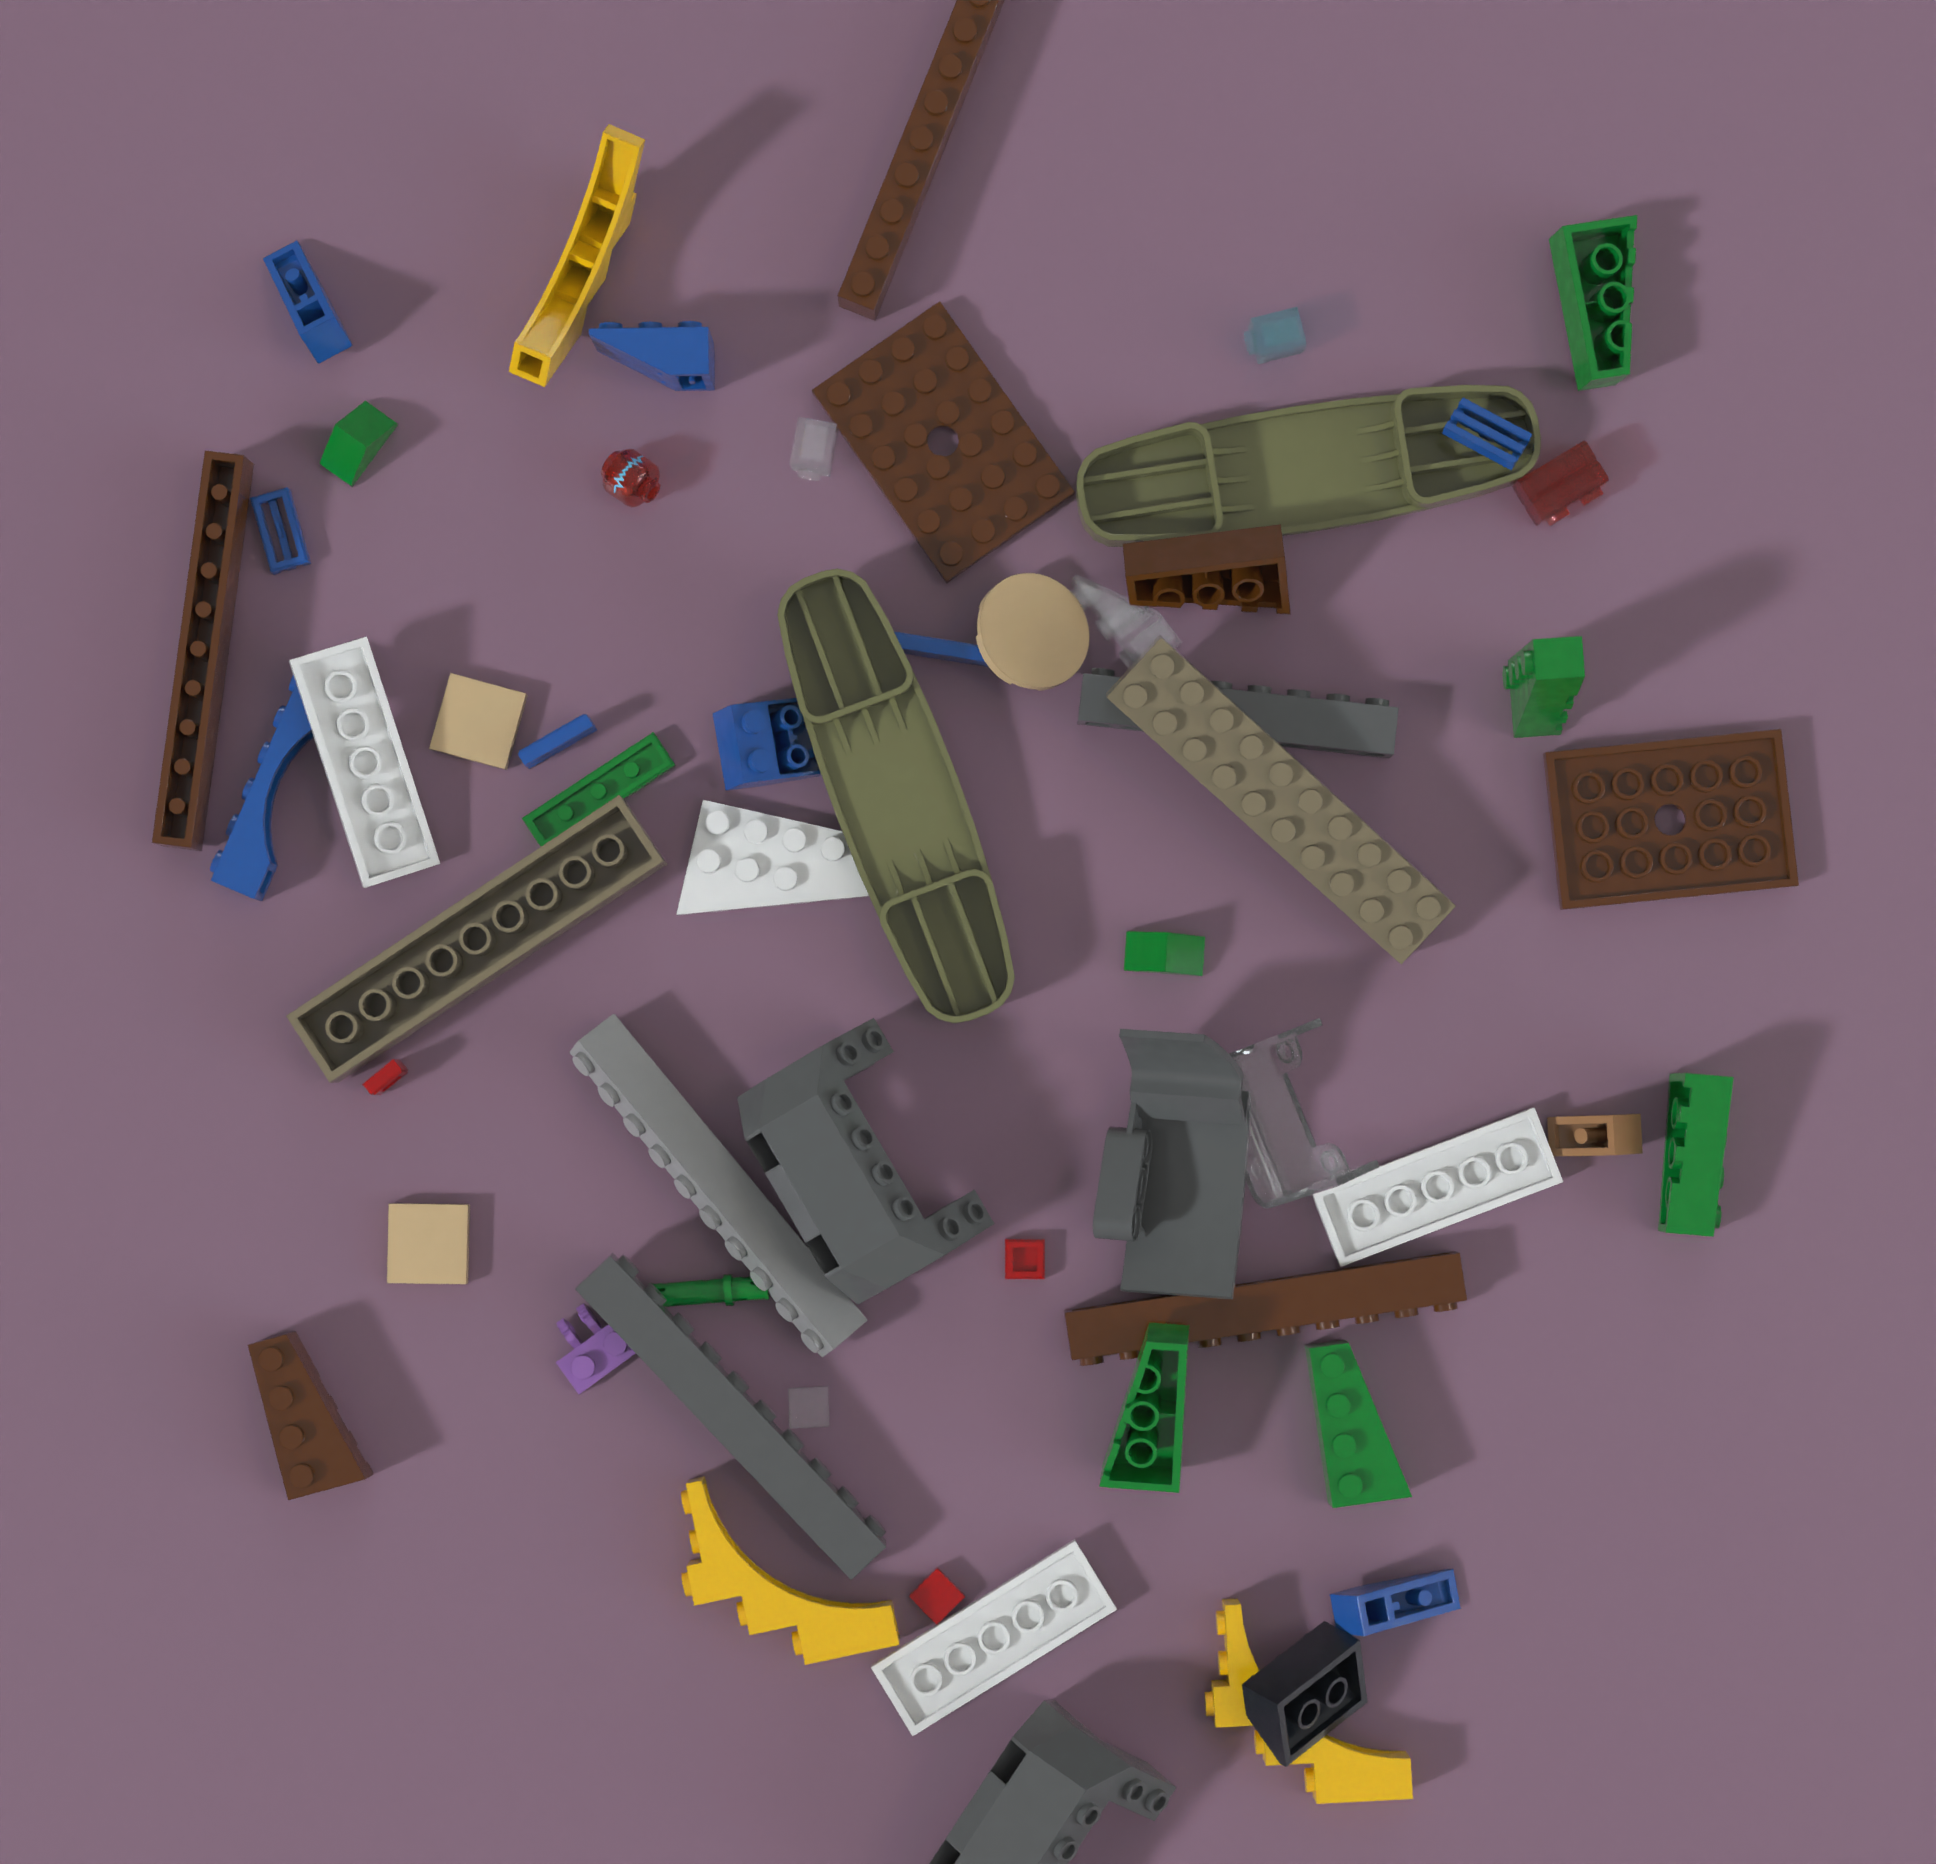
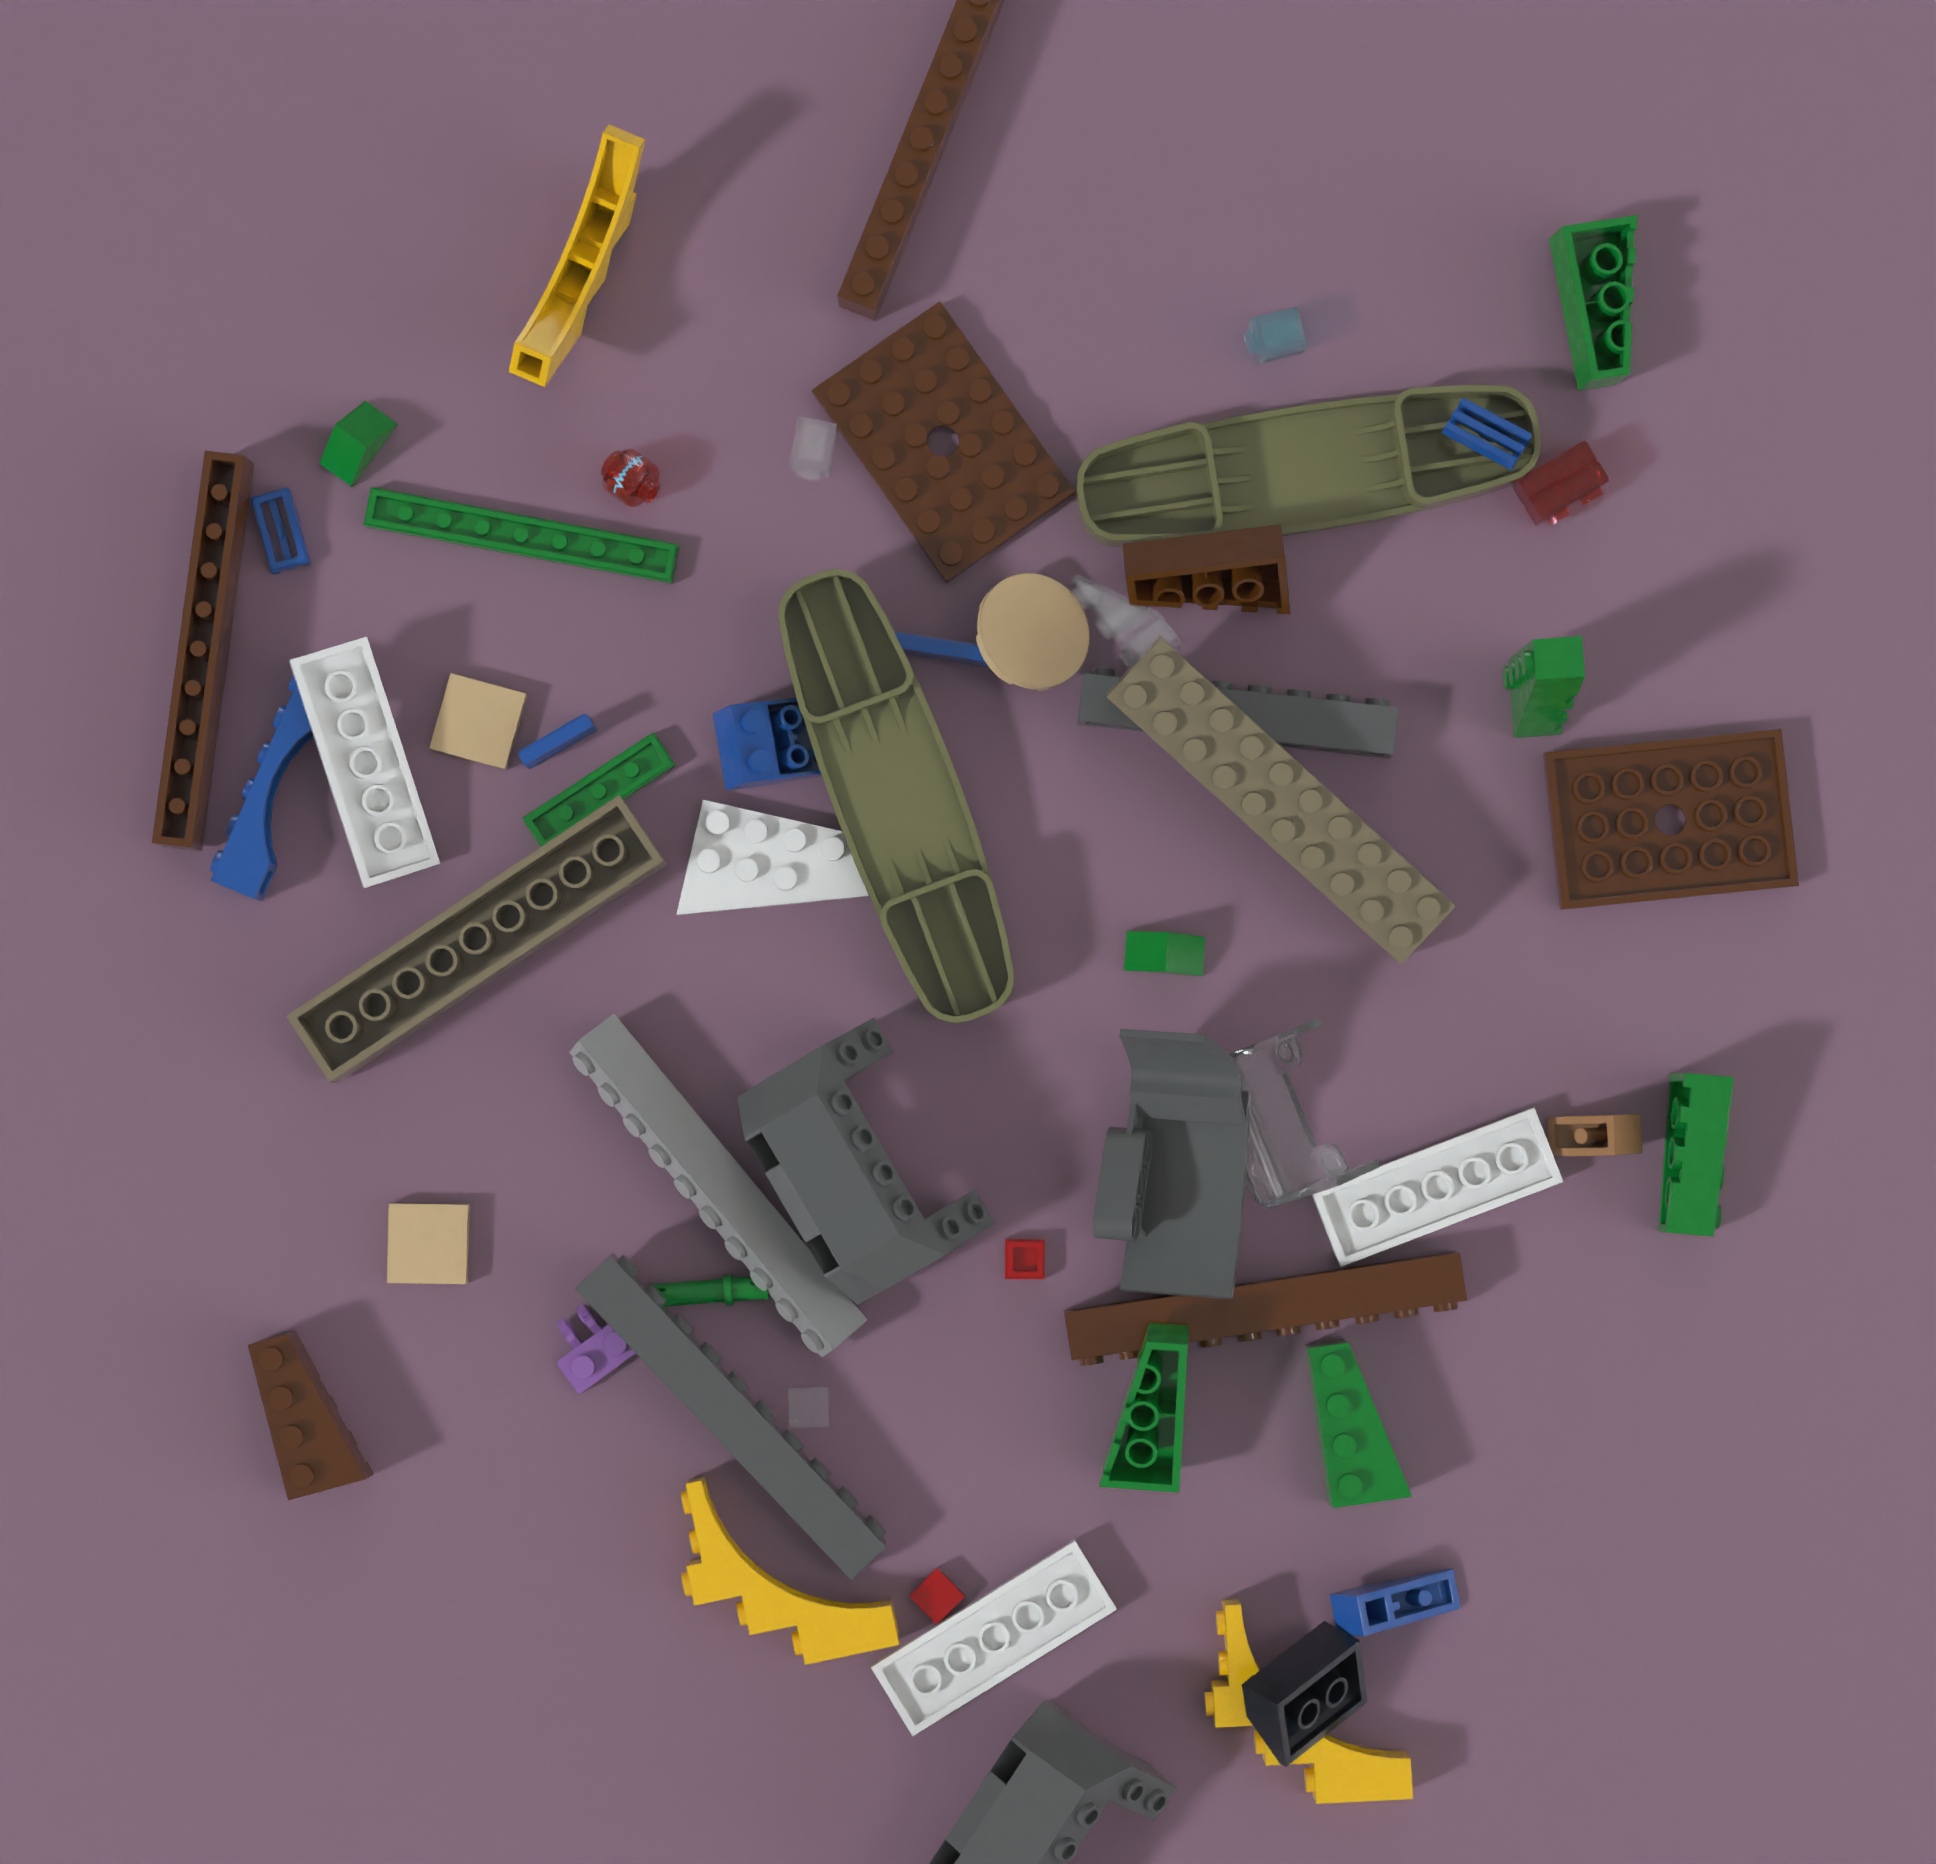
(307, 302): blue slope -> none
(385, 1077): red tile -> none
(521, 535): none -> green tile
(670, 355): blue slope -> none

